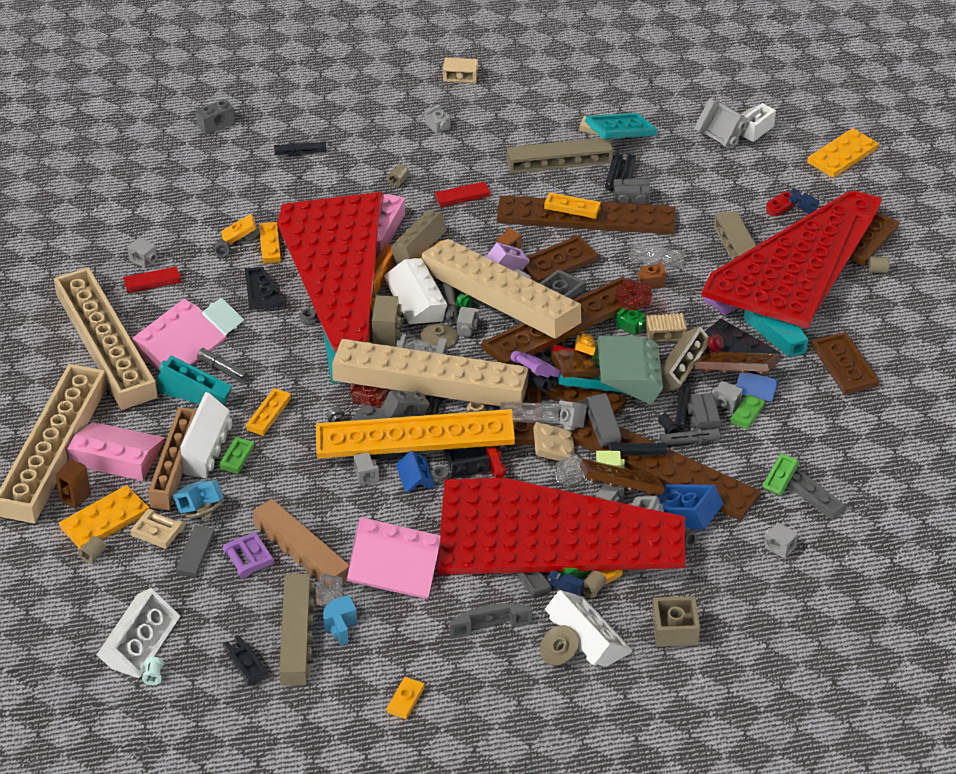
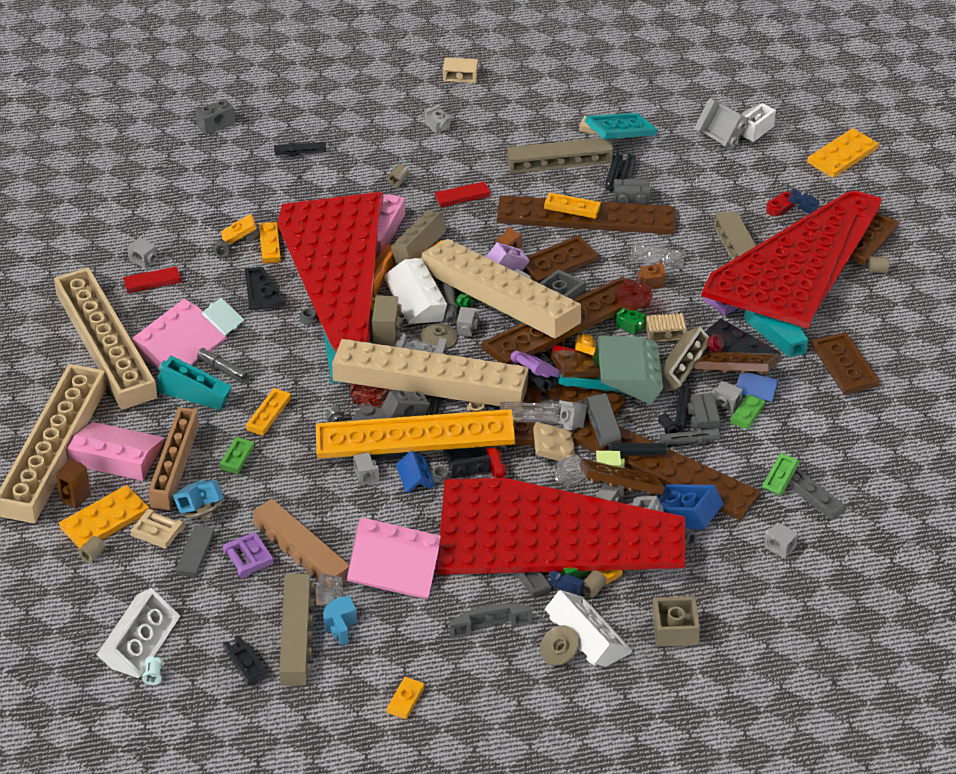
(205, 437): white slope -> none

